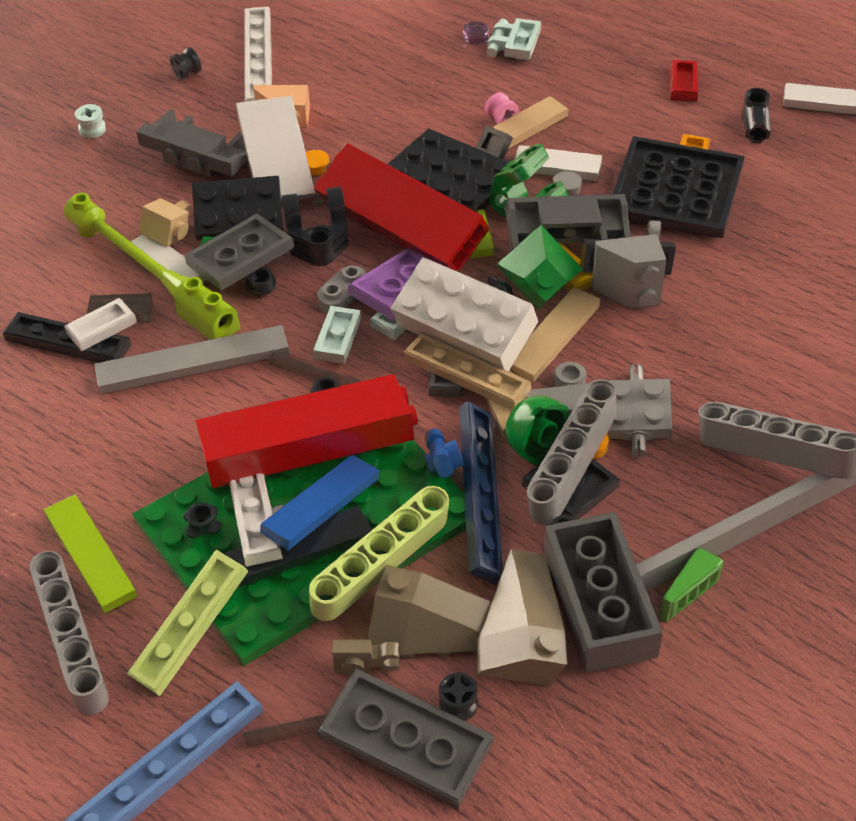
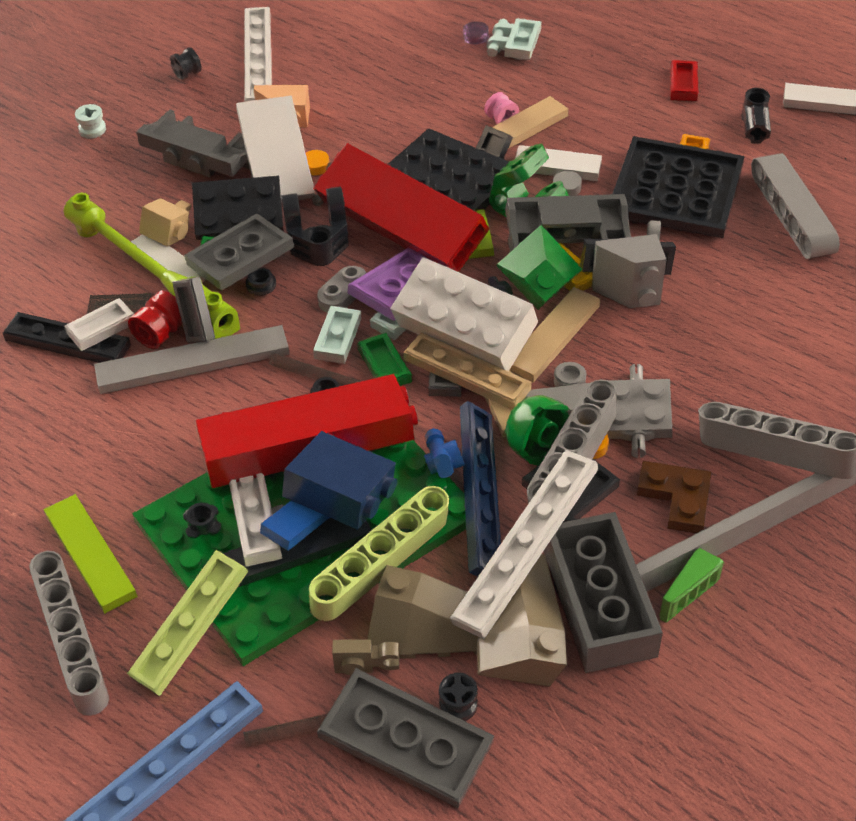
(156, 320): none -> red wheel
(193, 310): none -> dark grey tile
(339, 480): none -> dark blue brick
(384, 358): none -> green tile
(524, 544): none -> white tile
(683, 487): none -> reddish brown plate
(795, 206): none -> light grey beam

